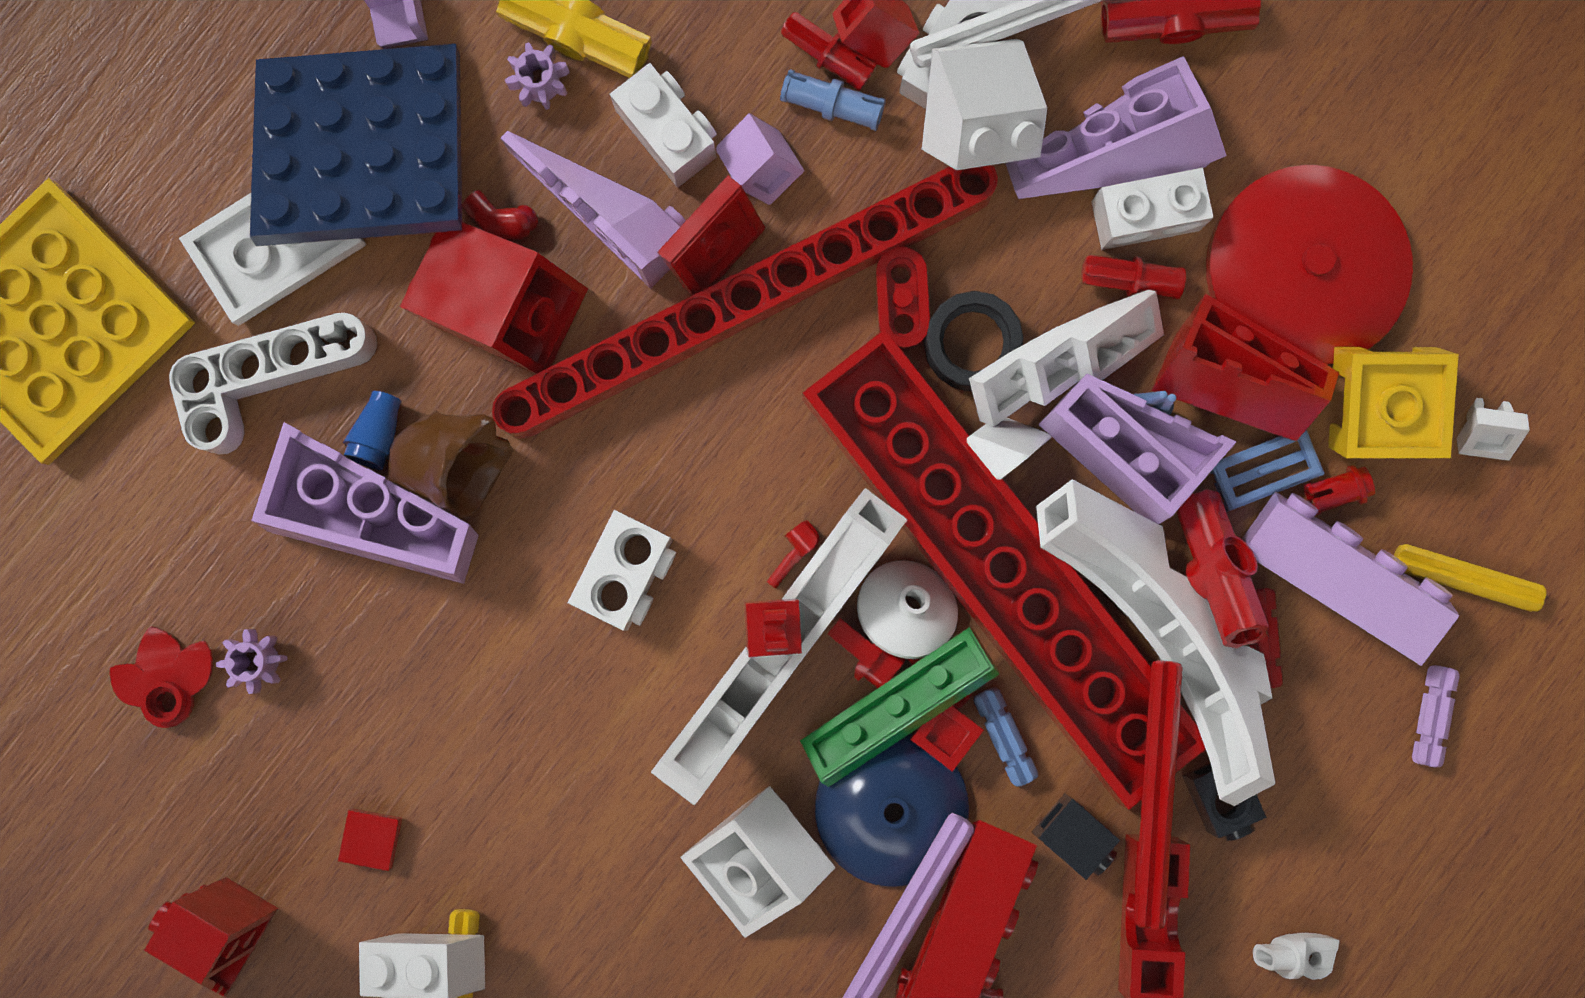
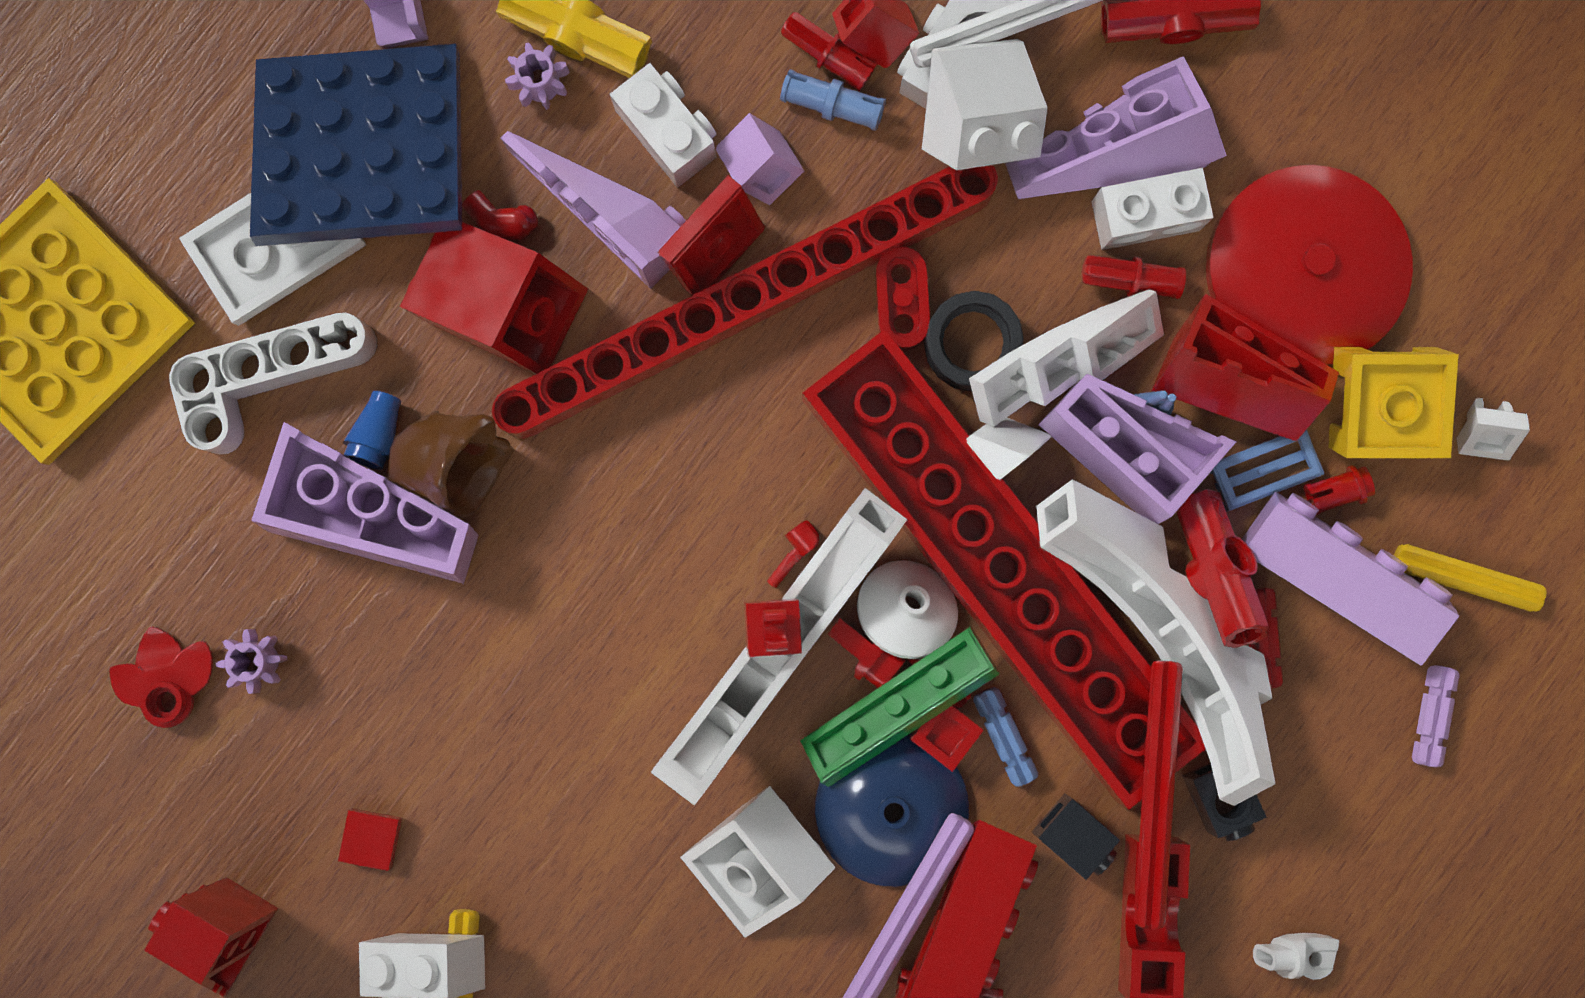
(611, 565): white brick -> none

